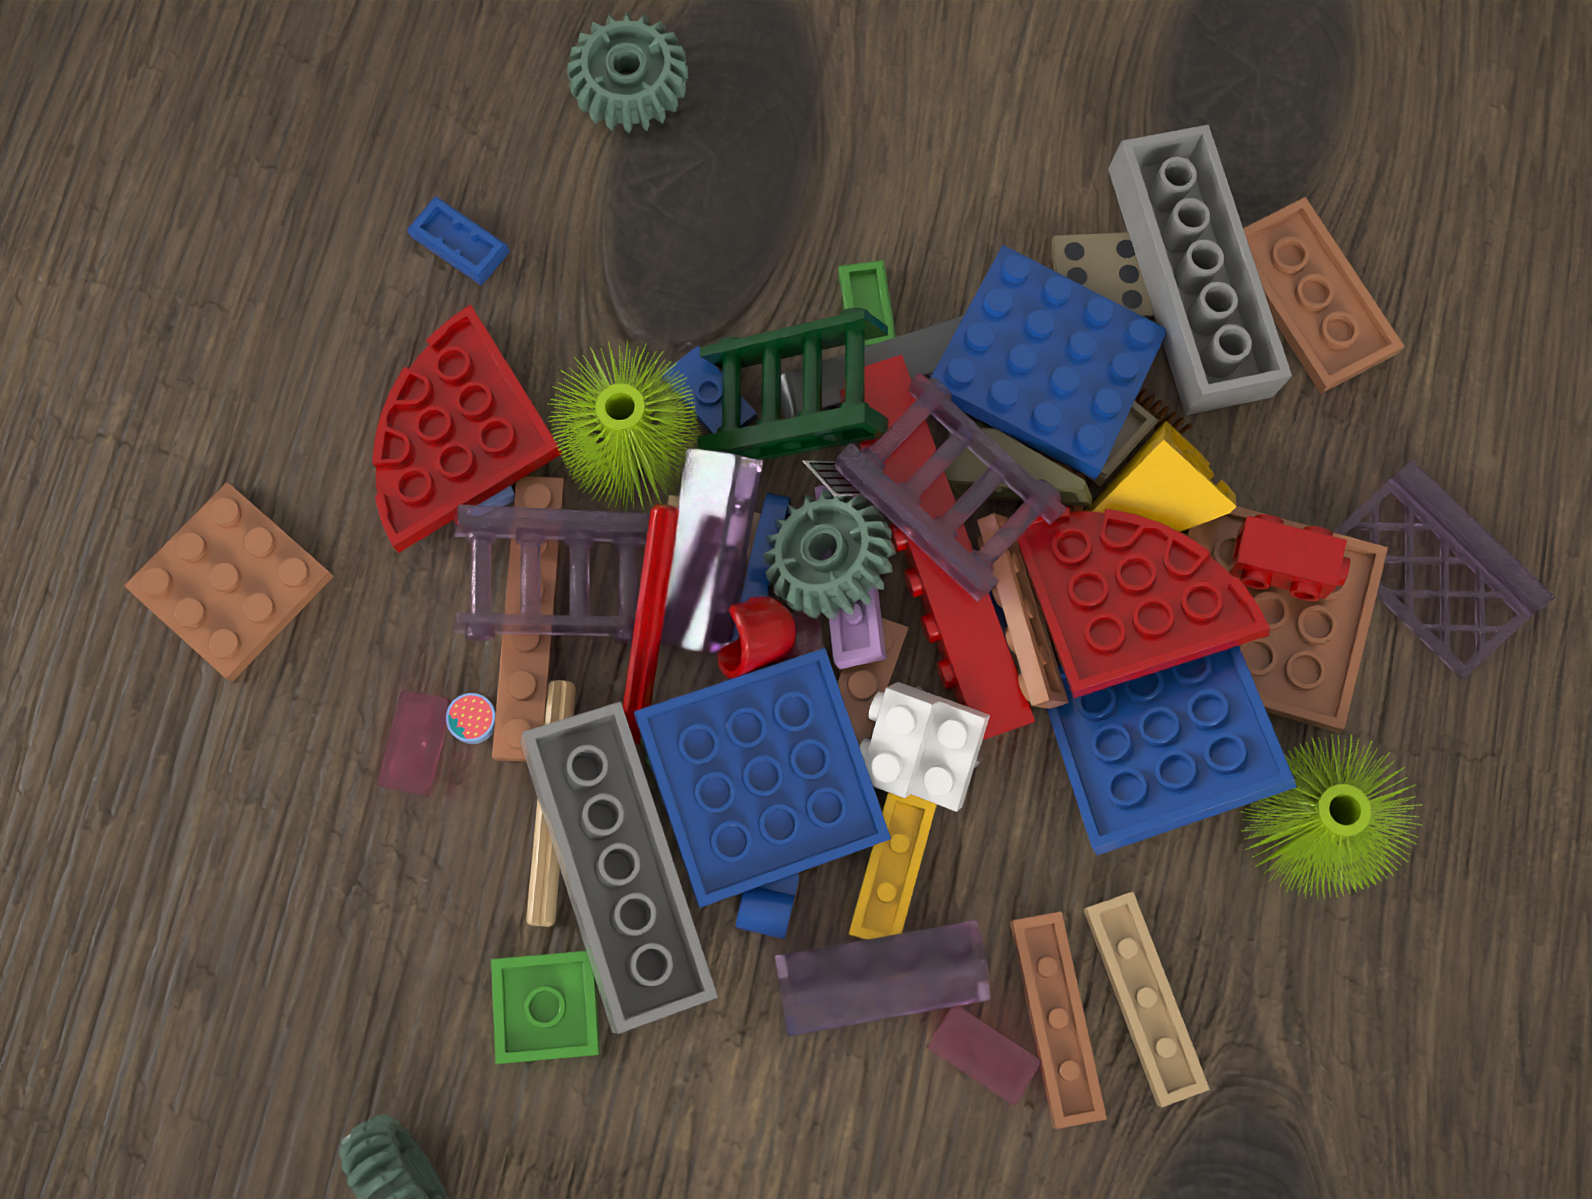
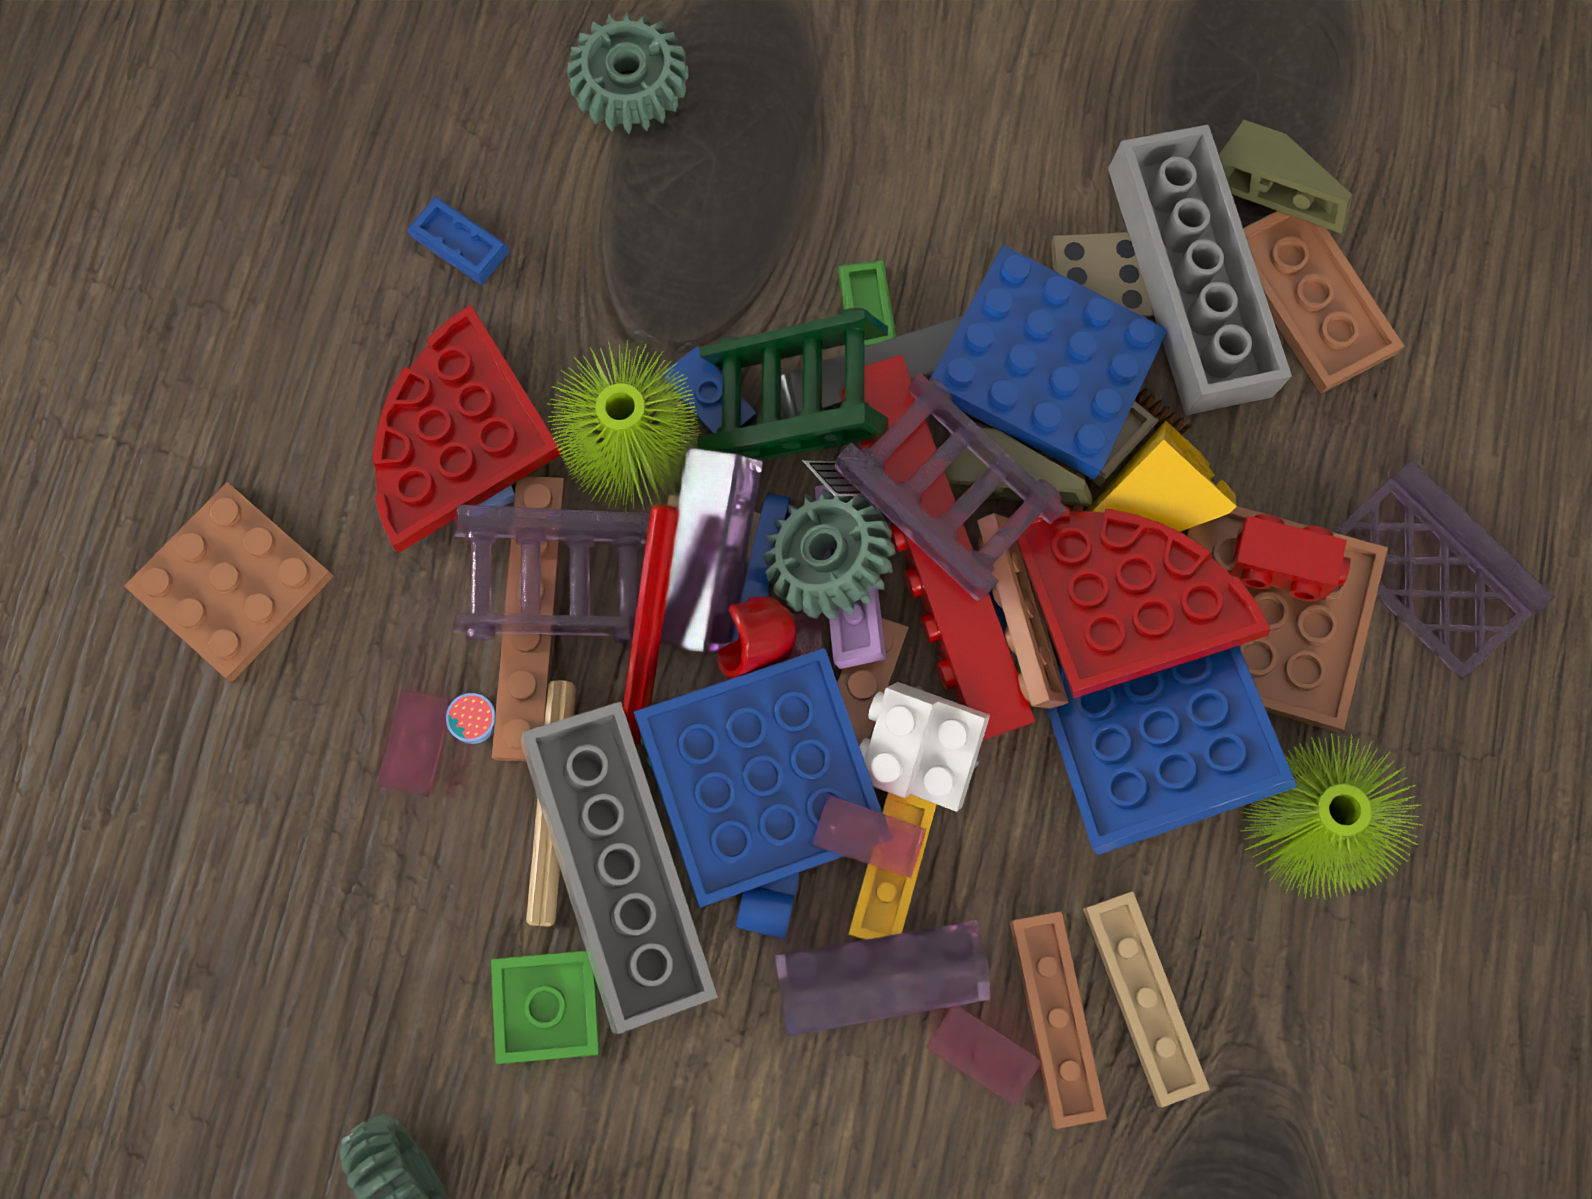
(869, 836): none -> clear pink plate
(1280, 175): none -> olive slope

